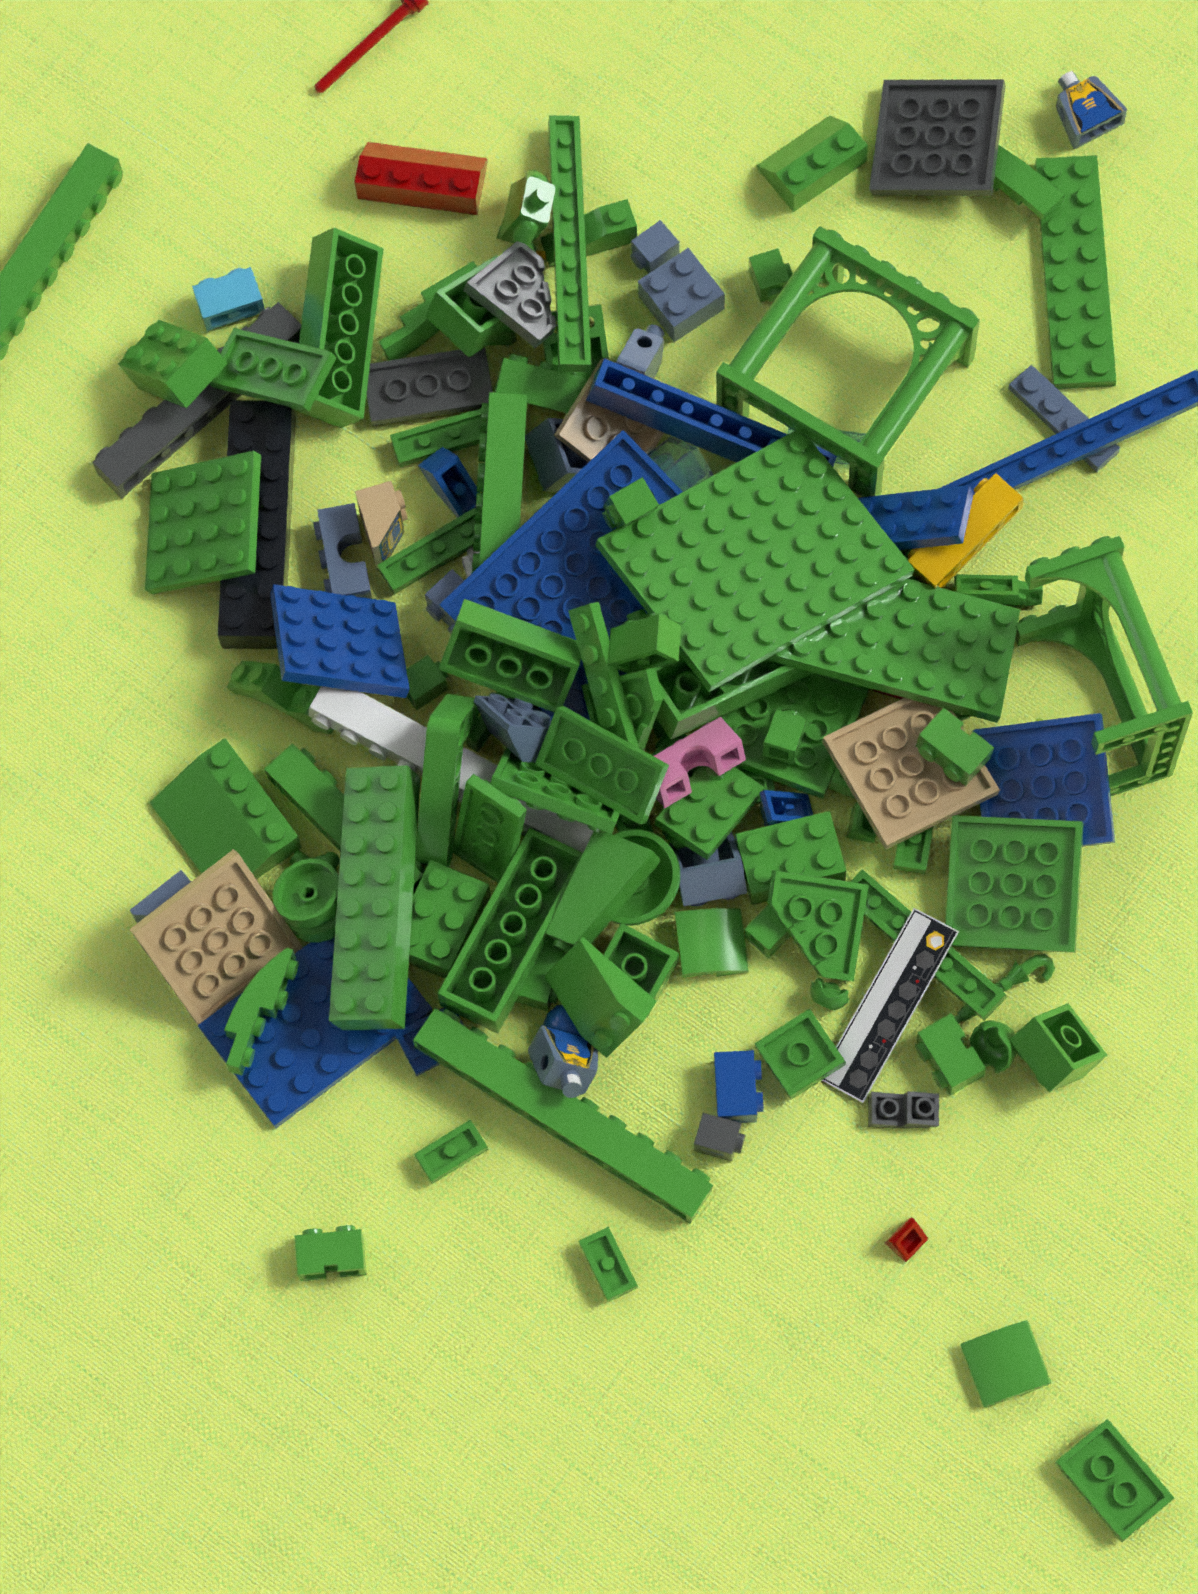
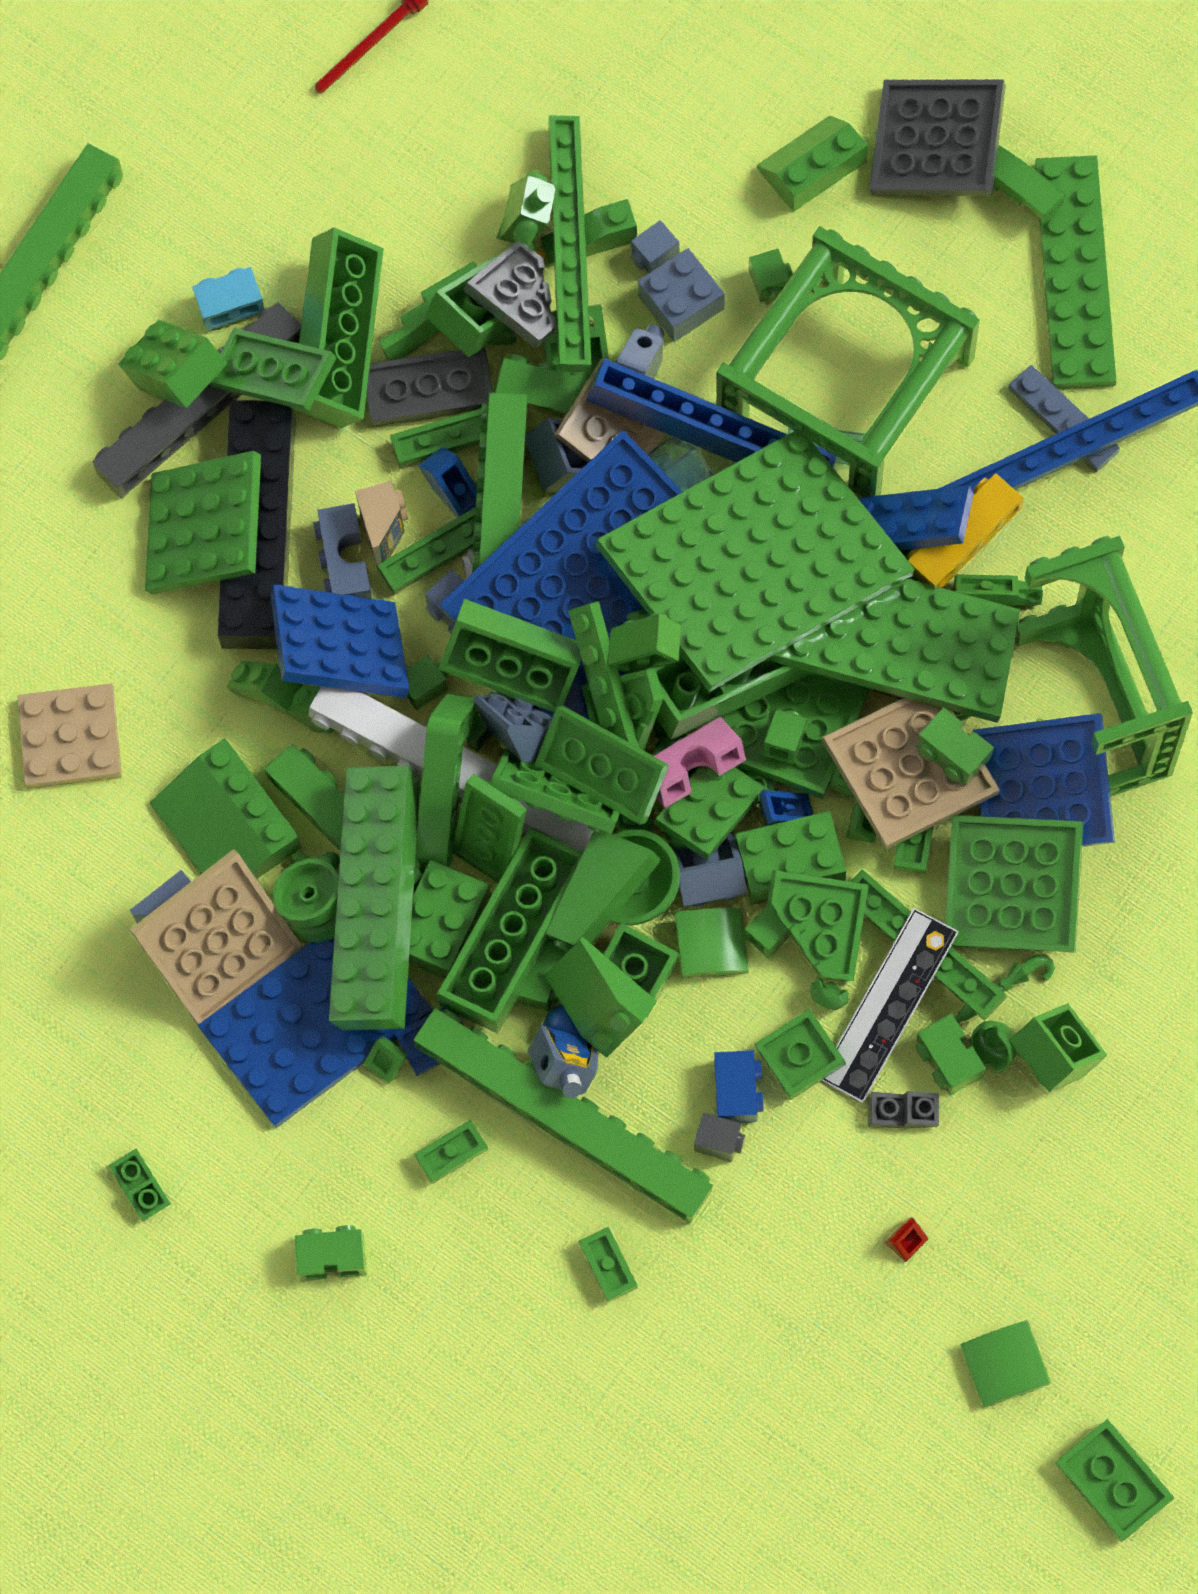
(69, 736): none -> tan plate
(139, 1184): none -> bright green slope
(261, 997): bright green slope -> none
(385, 1059): none -> bright green plate
(420, 178): red slope -> none
(629, 505): bright green brick -> none
(1087, 109): torso -> none

